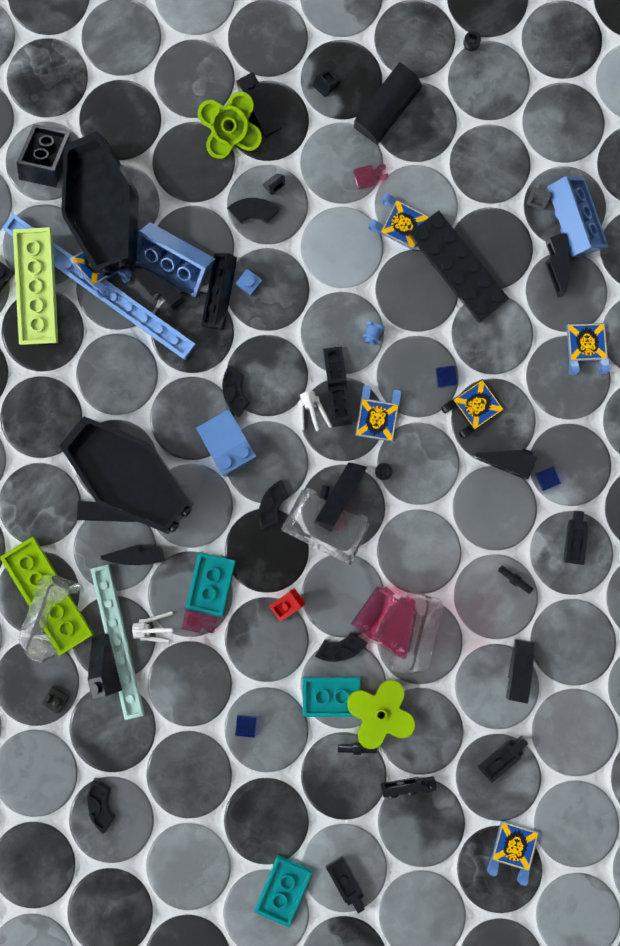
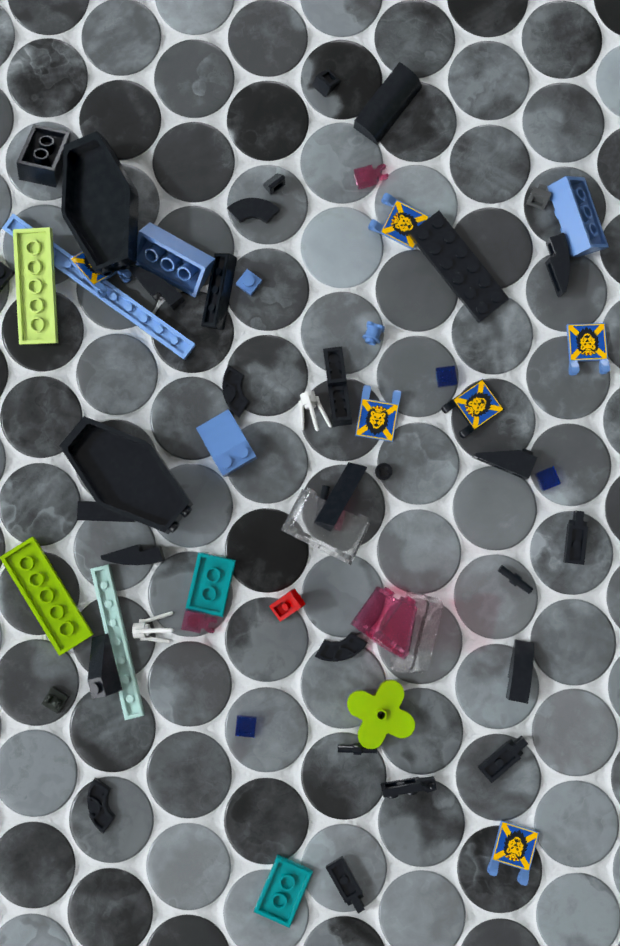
(31, 638): clear windscreen -> none
(218, 116): lime plant -> none
(262, 110): black slope -> none
(270, 505): black tile -> none
(328, 695): teal tile -> none
(470, 46): black bush -> none

